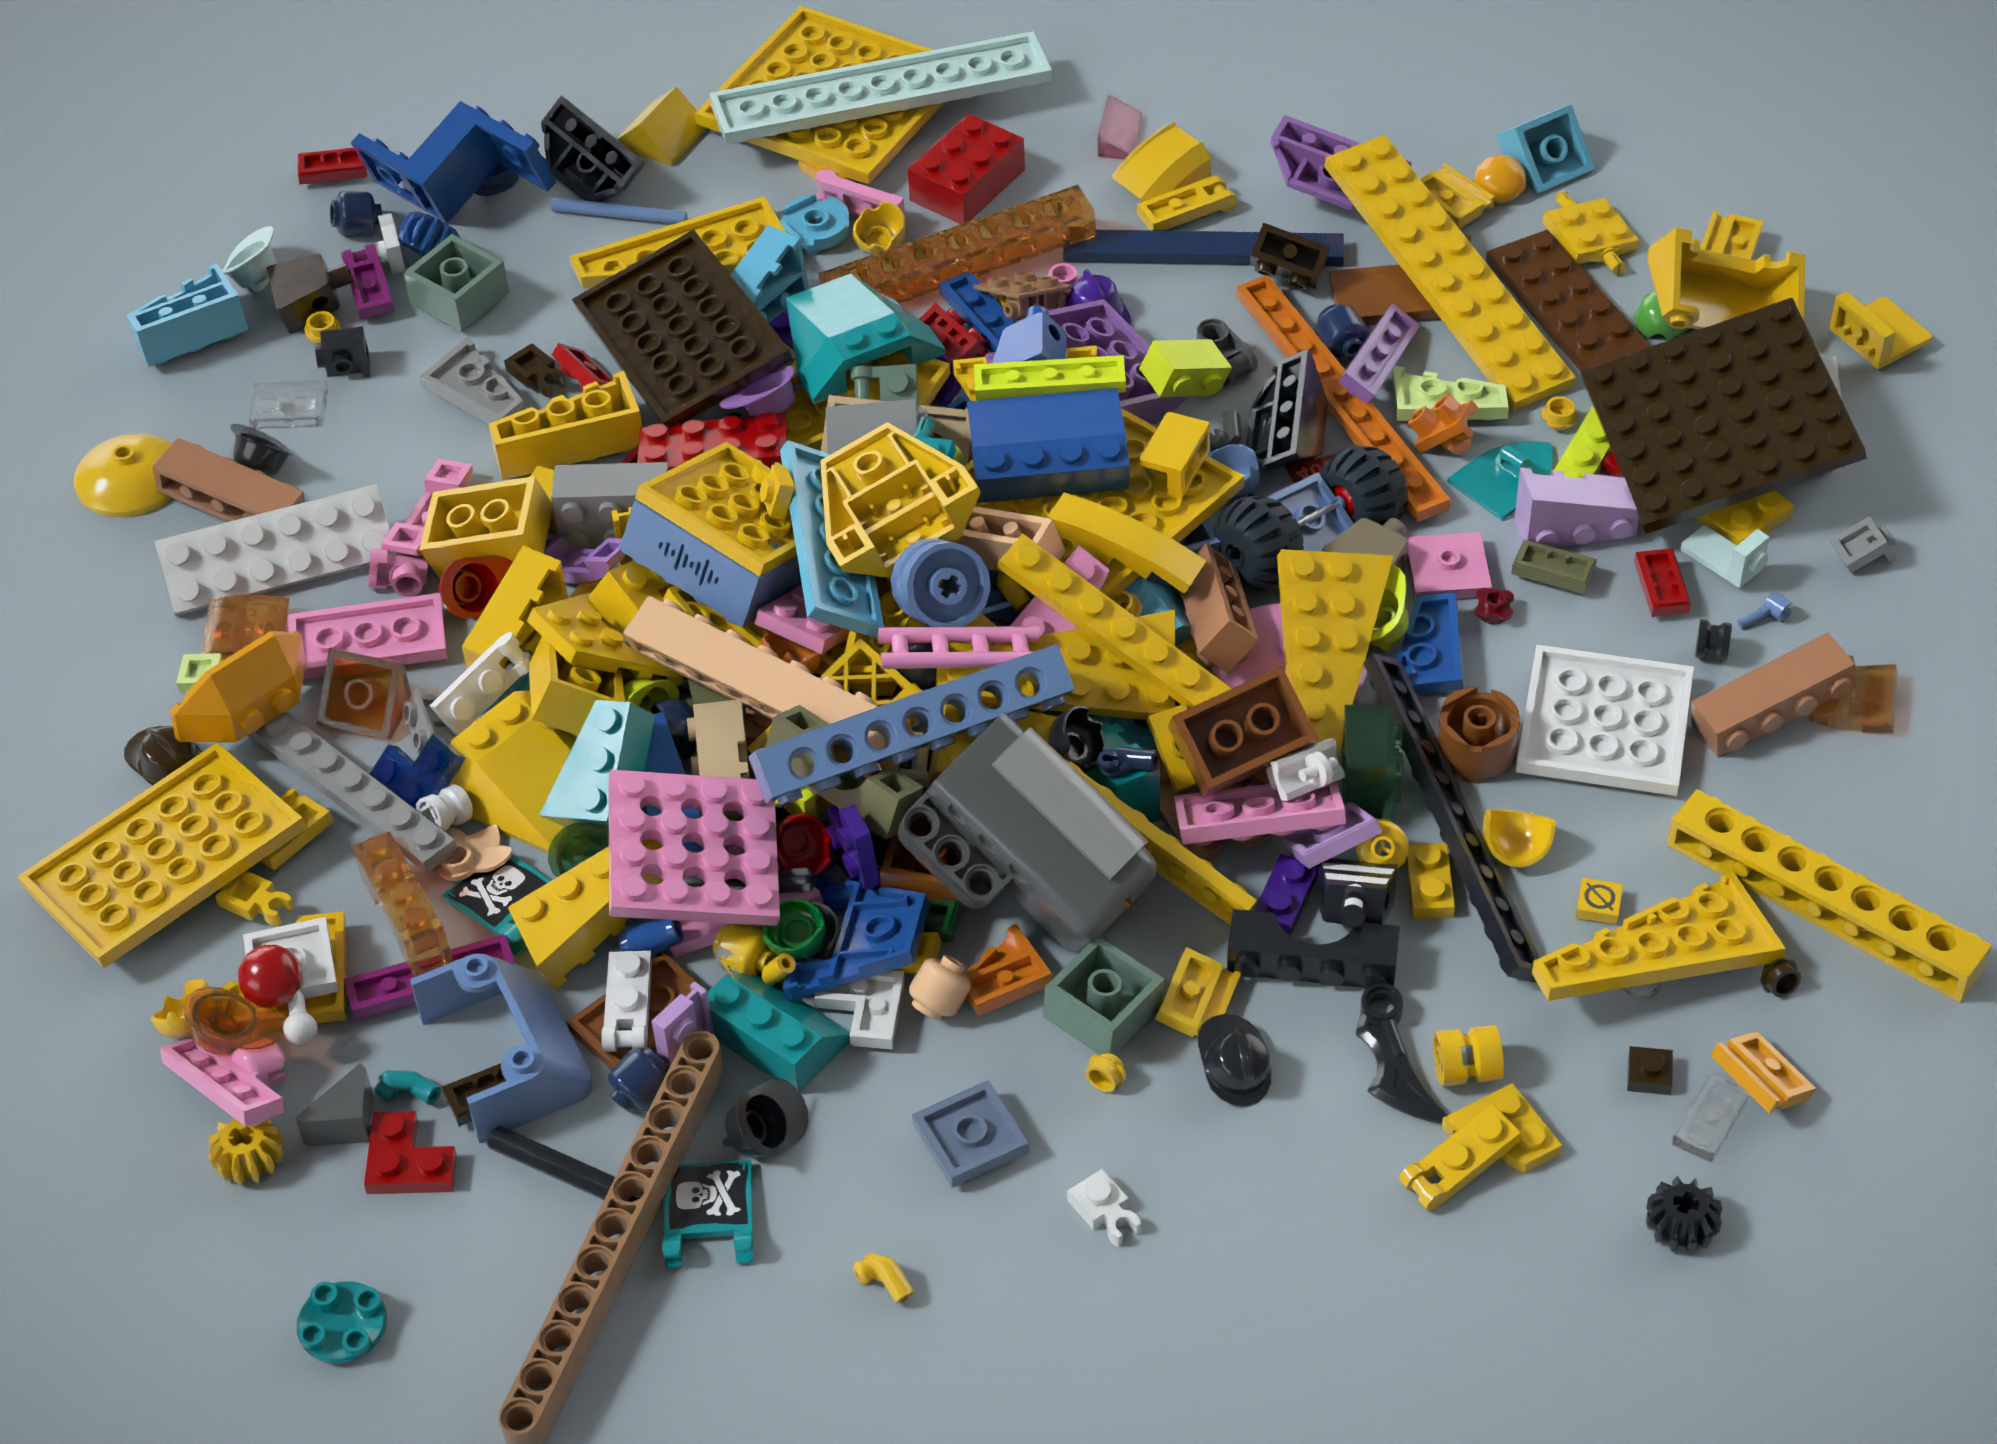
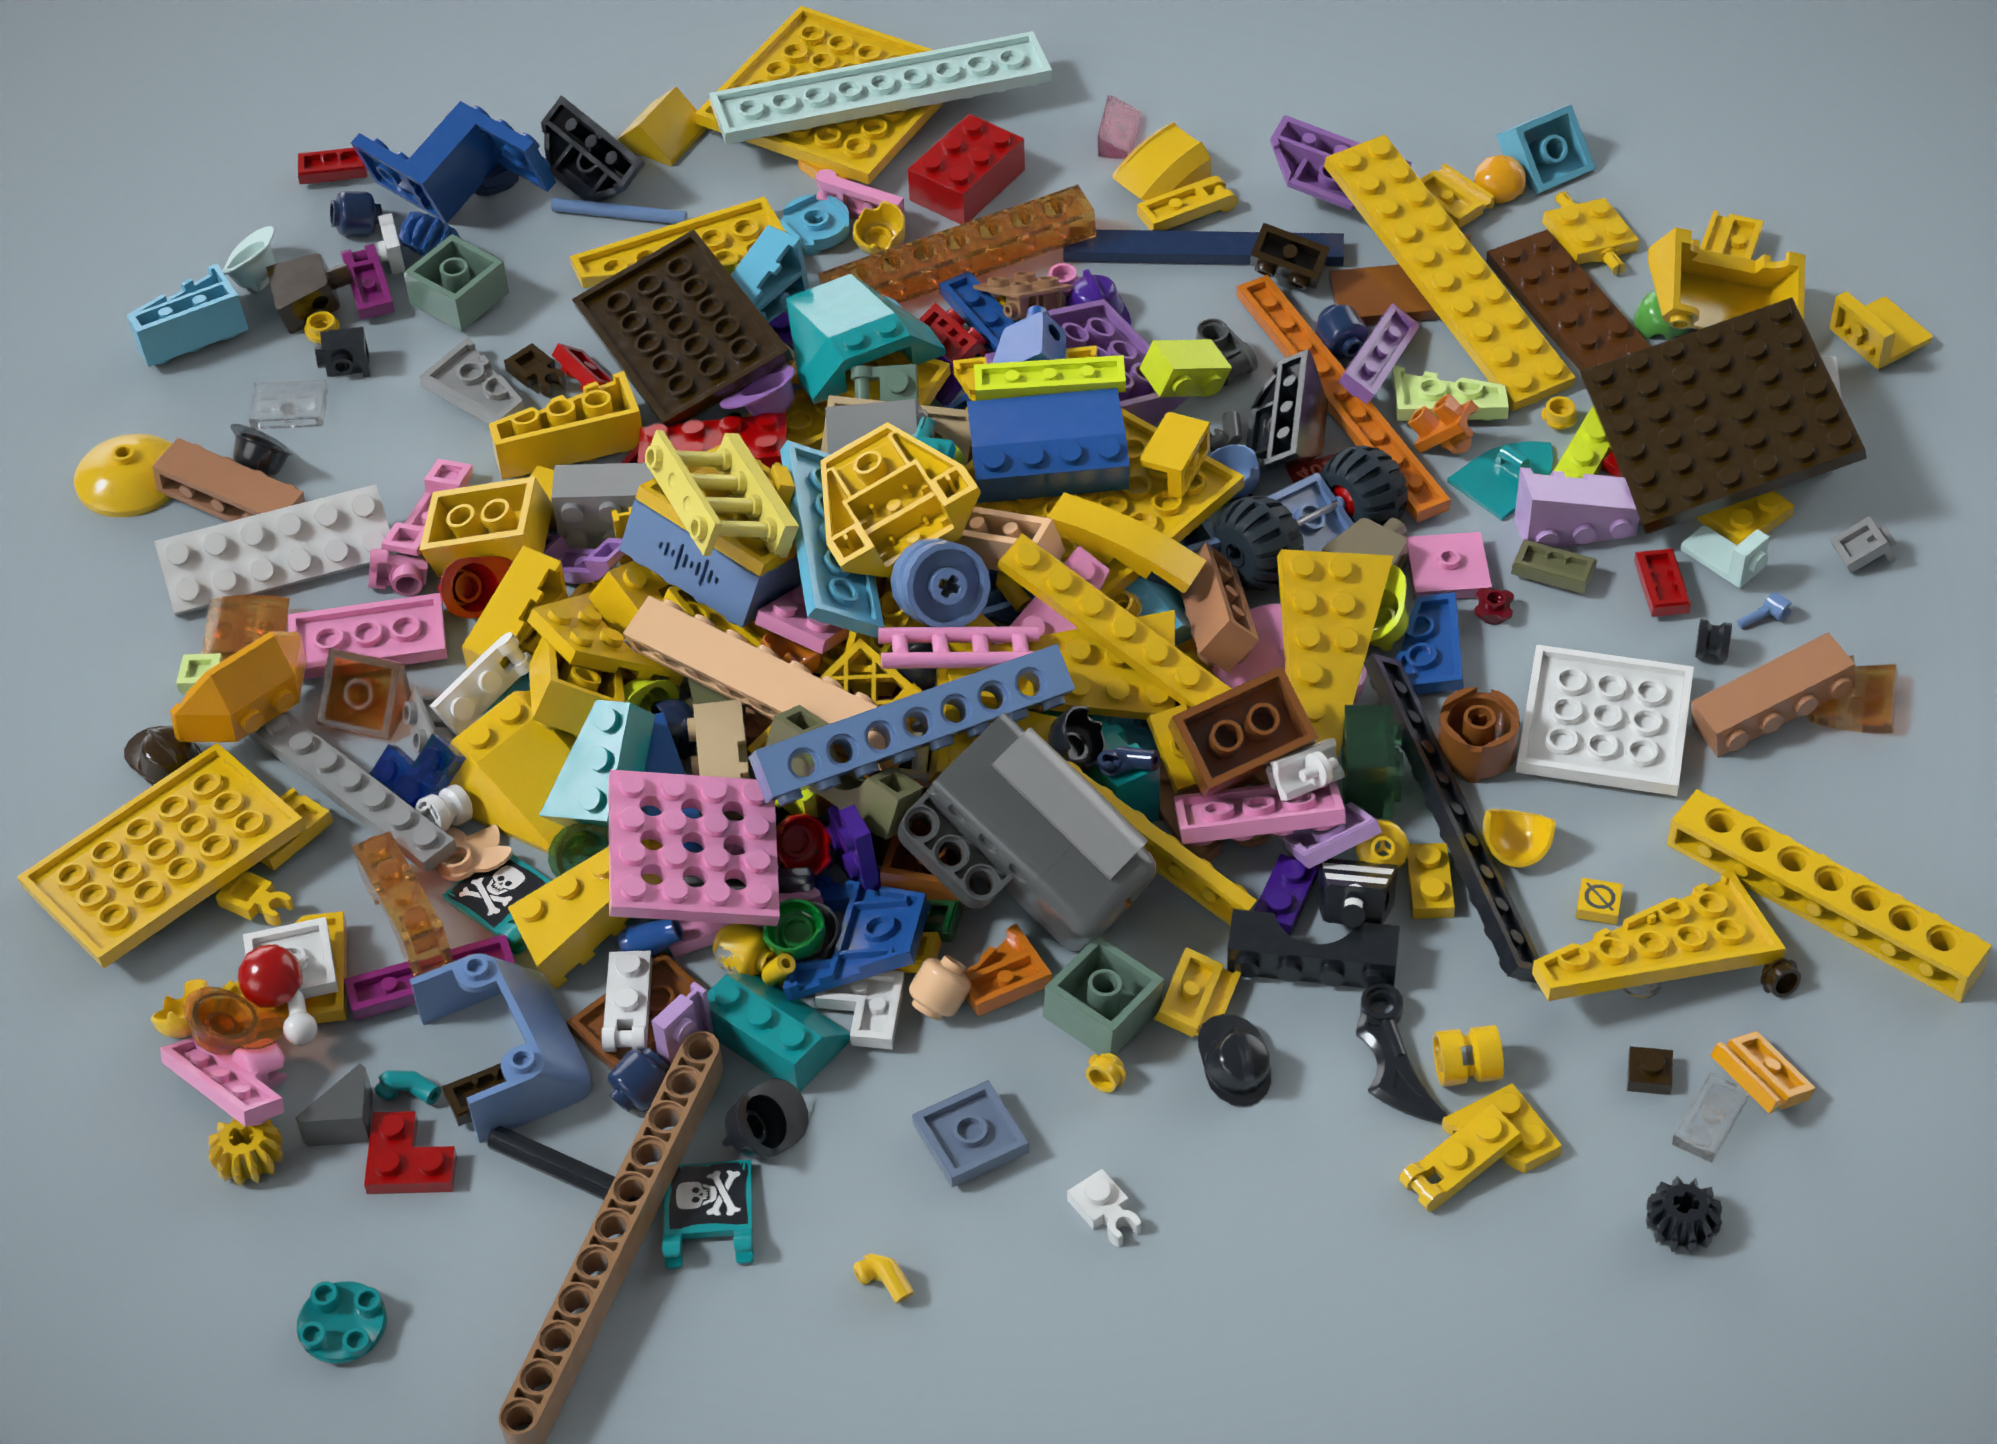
(739, 474): none -> light yellow fence

